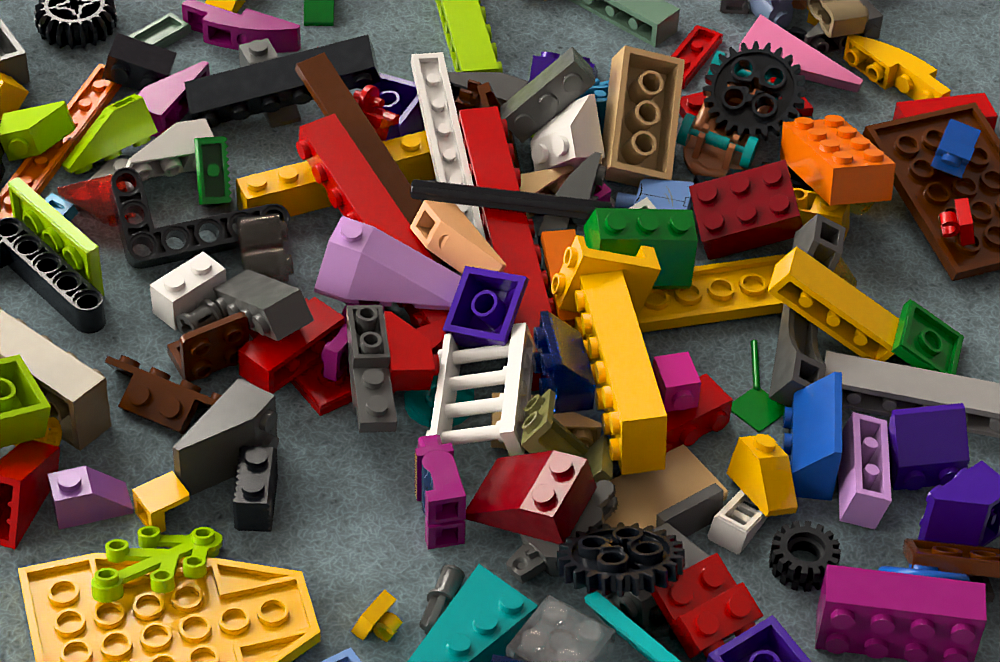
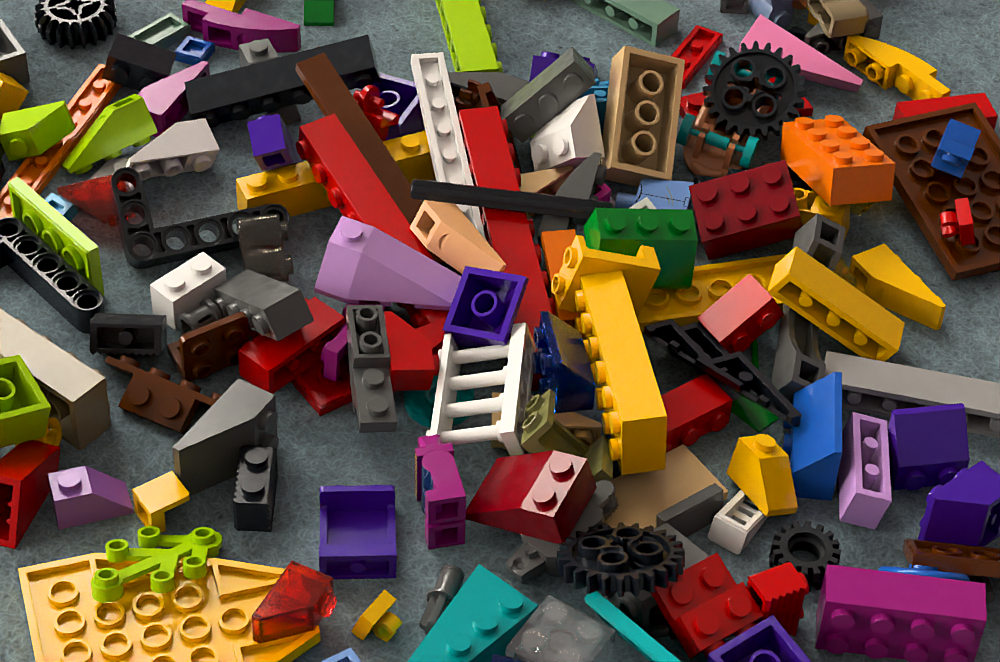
(128, 334): none -> black brick
(194, 51): none -> blue tile
(212, 170): green brick -> none
(272, 143): none -> dark purple slope
(294, 604): none -> clear red slope
(357, 532): none -> dark purple panel
(677, 381): dark pink brick -> none
(703, 352): none -> black wedge
(741, 315): none -> brick
(780, 594): none -> red brick
(894, 286): none -> yellow slope
(926, 340): green tile -> none

